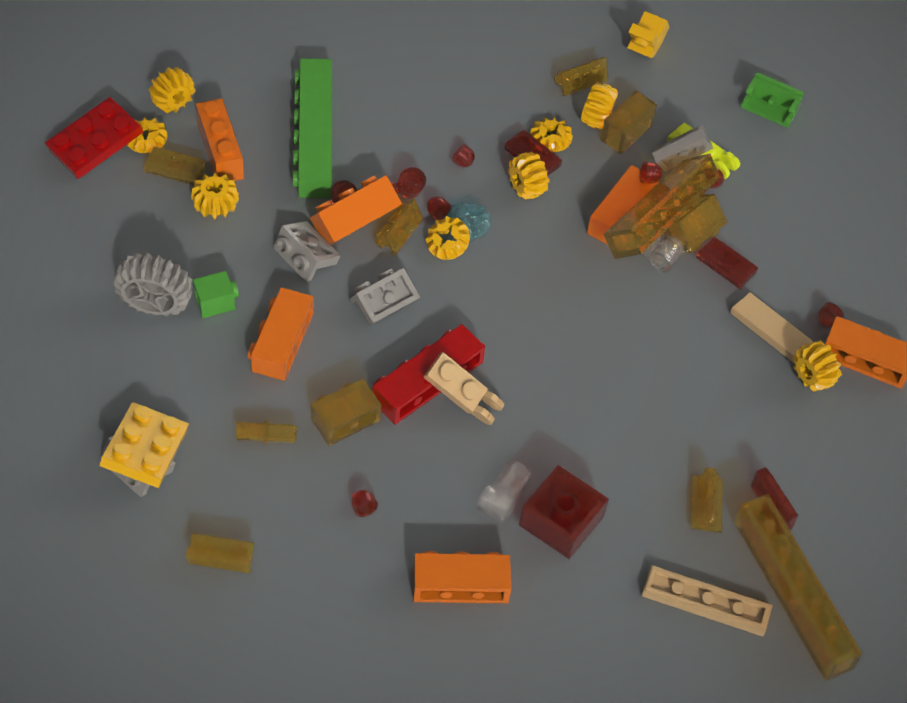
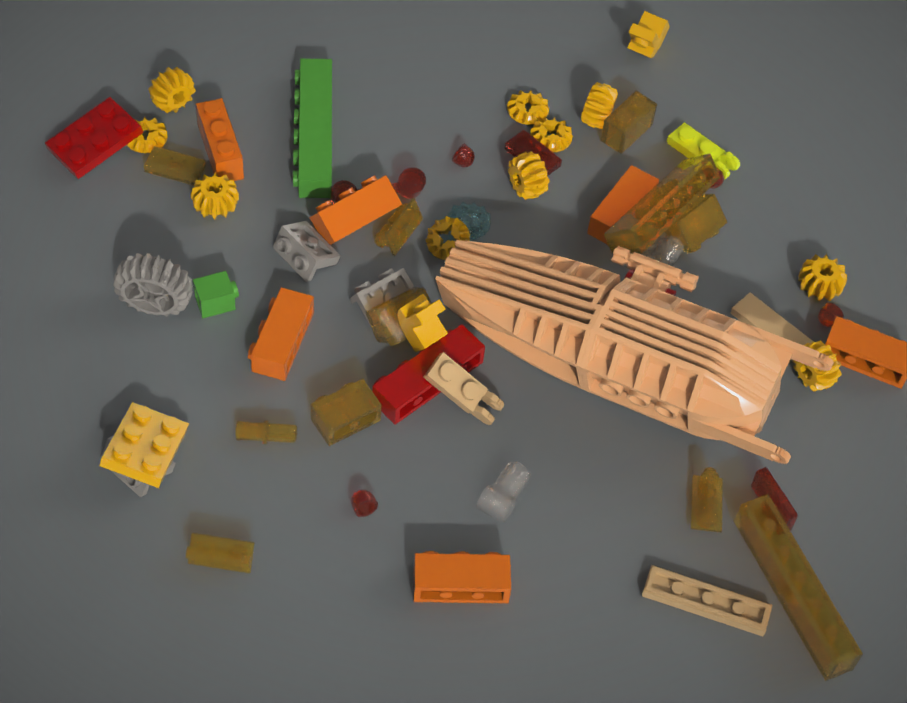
(384, 316): none -> clear yellow brick
(420, 322): none -> yellow brick
(438, 208): clear red hinge -> none
(517, 110): none -> yellow gear
(563, 511): clear red brick -> none
(582, 76): clear yellow hinge -> none
(627, 337): none -> light nougat piece
(650, 172): clear red hinge -> none
(682, 147): light grey bracket -> none
(727, 262): clear red plate -> none
(772, 100): bright green hinge -> none
(822, 277): none -> yellow gear

